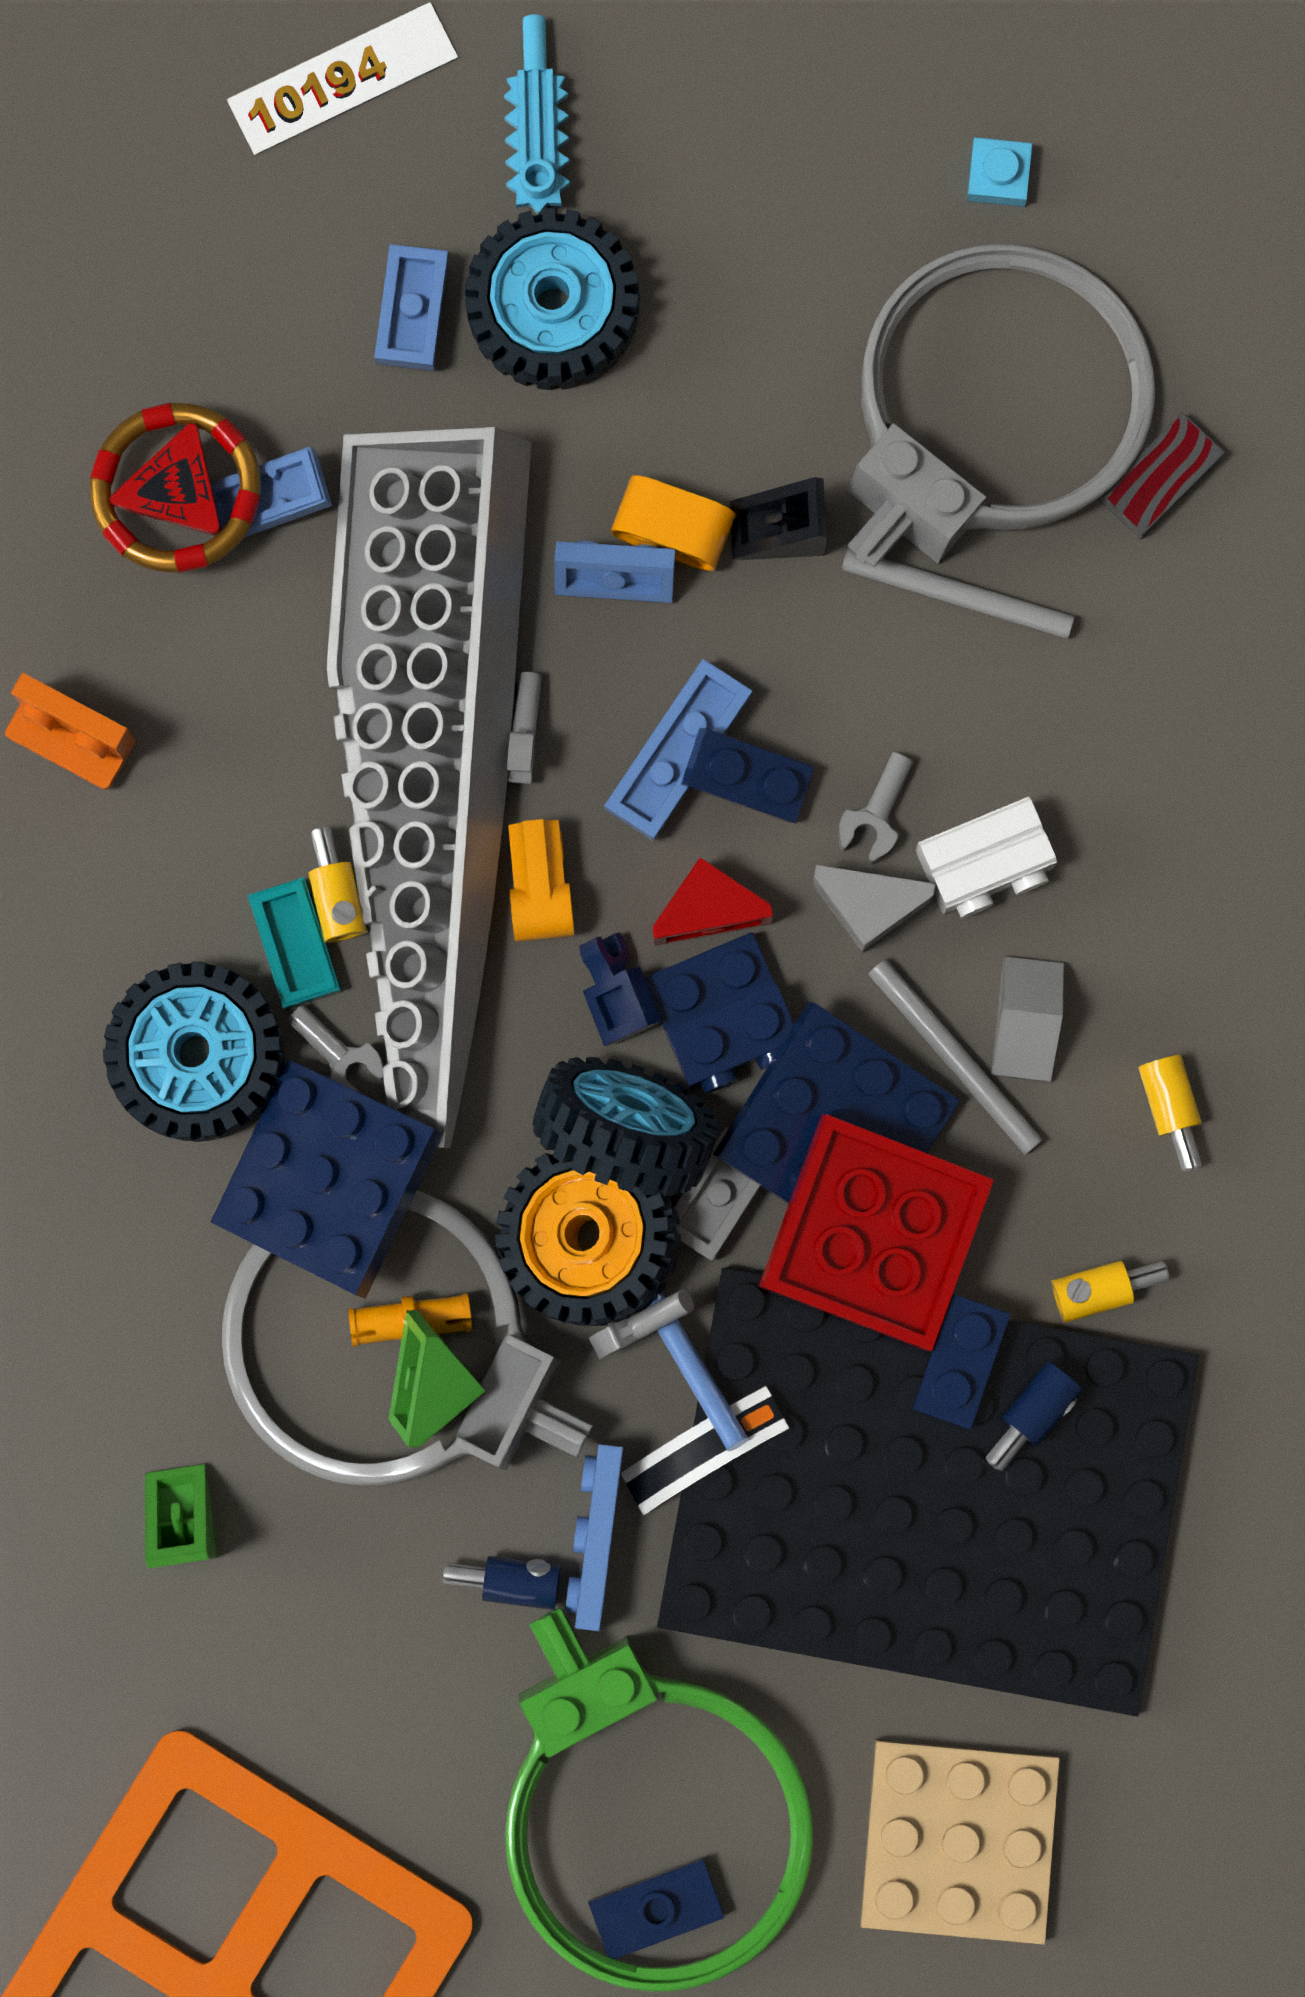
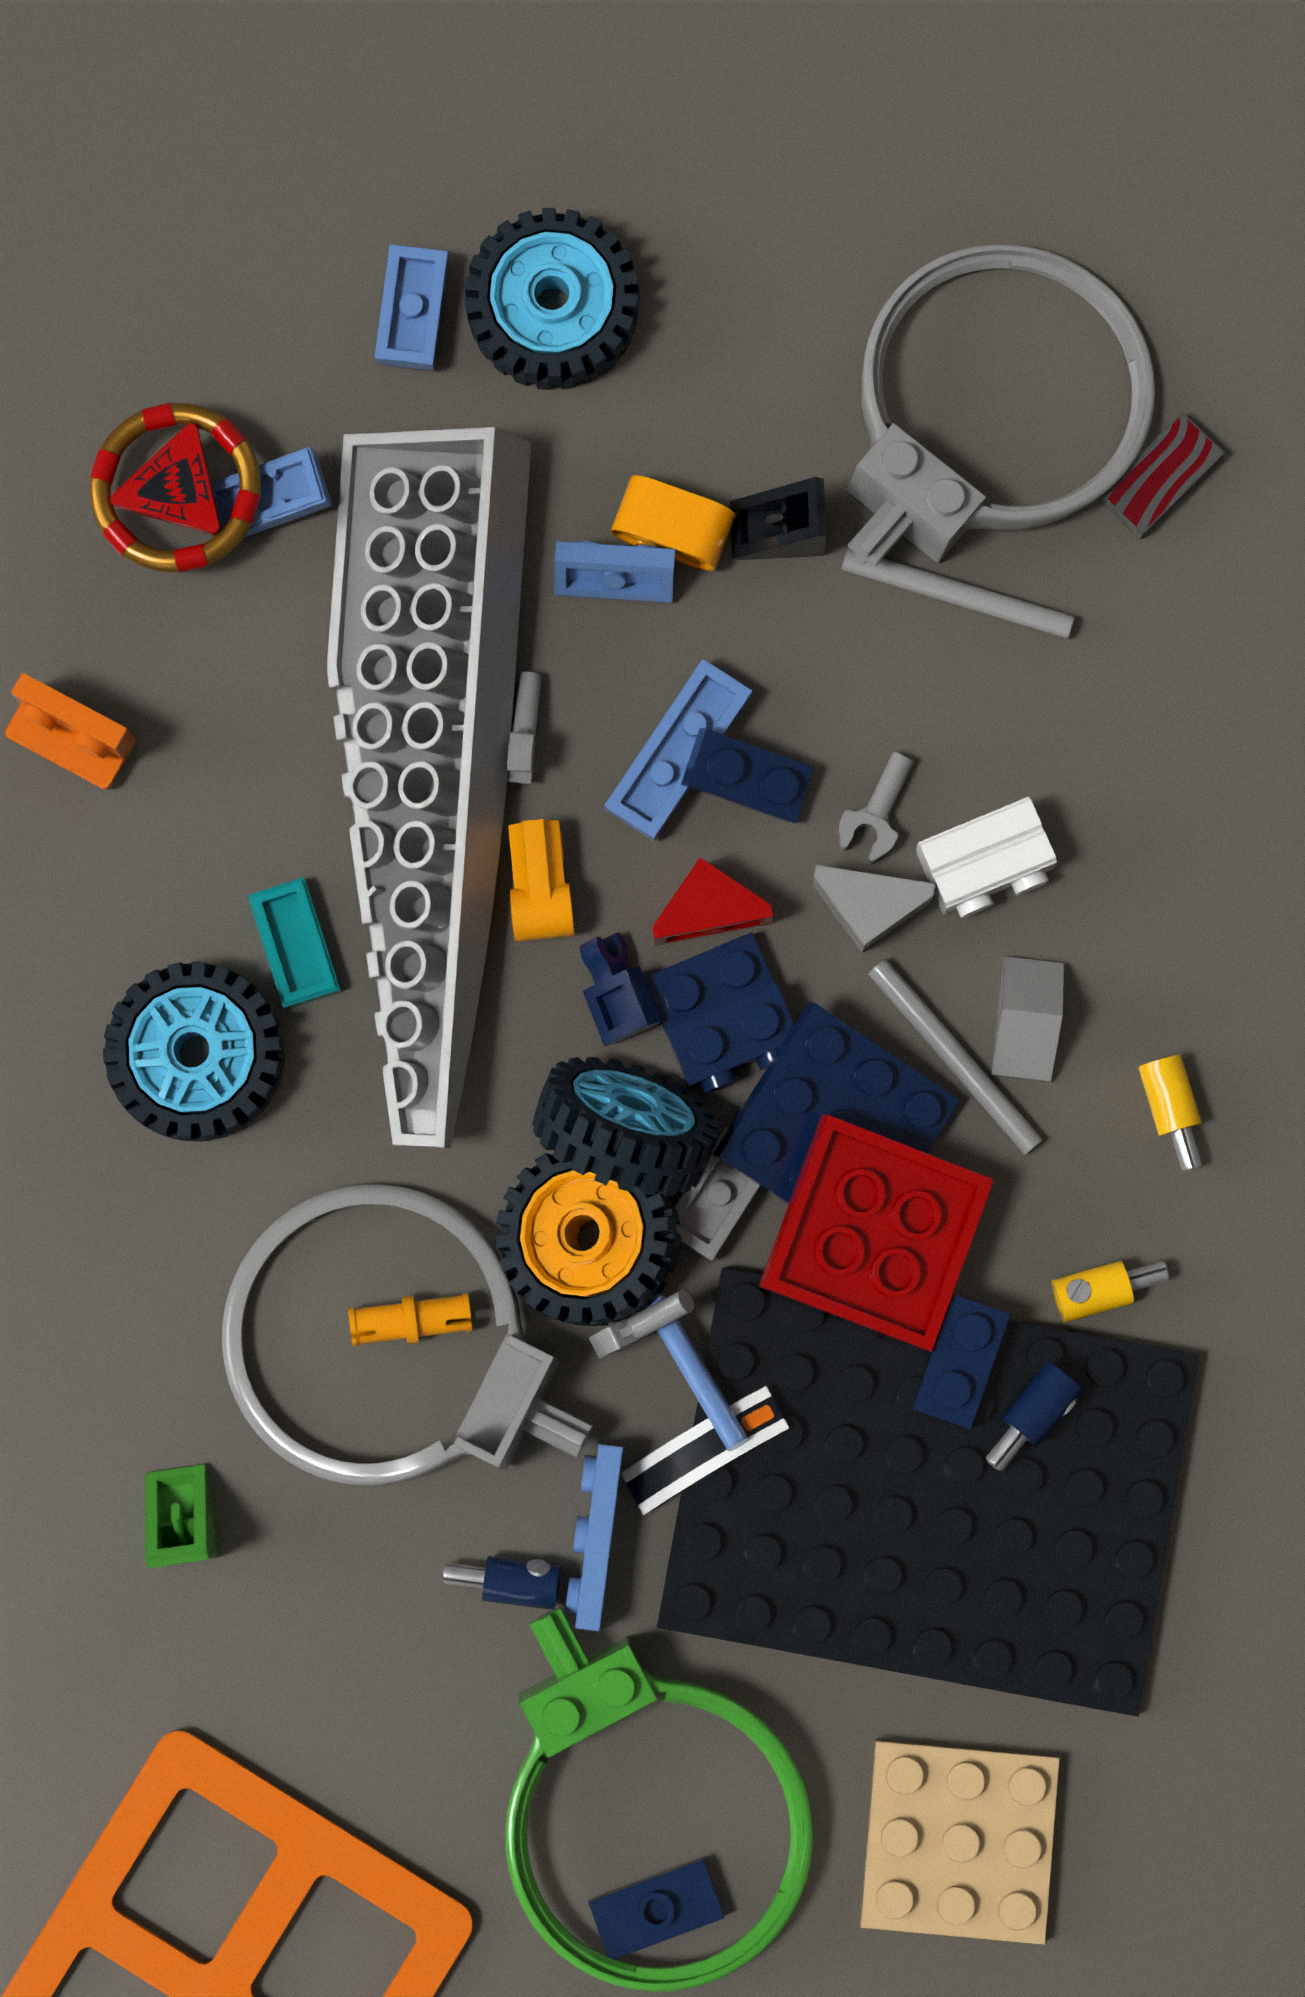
(327, 1178): dark blue plate -> none
(332, 1049): light grey bar -> none
(335, 891): yellow piece -> none
(342, 78): white sticker -> none
(428, 1384): bright green slope -> none
(536, 118): medium azure piece -> none
(999, 172): medium azure plate -> none

